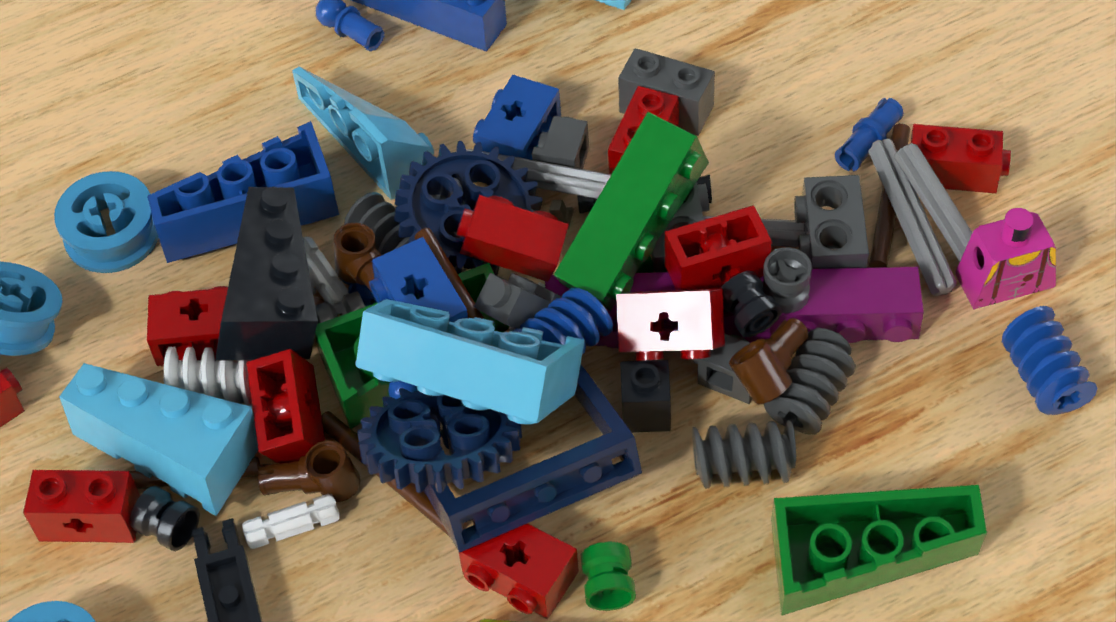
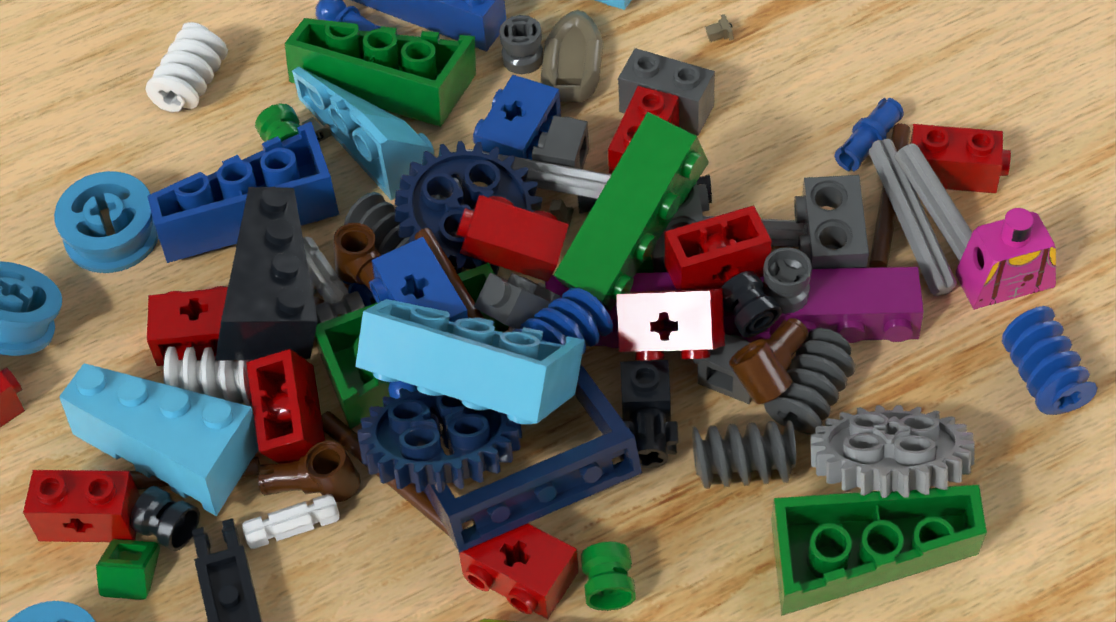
(127, 569): none -> green slope
(186, 68): none -> white piece
(271, 124): none -> green wheel
(322, 132): none -> dark tan piece
(390, 70): none -> green wedge
(521, 44): none -> dark grey wheel
(573, 57): none -> dark tan piece
(653, 436): none -> black gear
(720, 30): none -> dark tan piece
(892, 451): none -> light grey gear

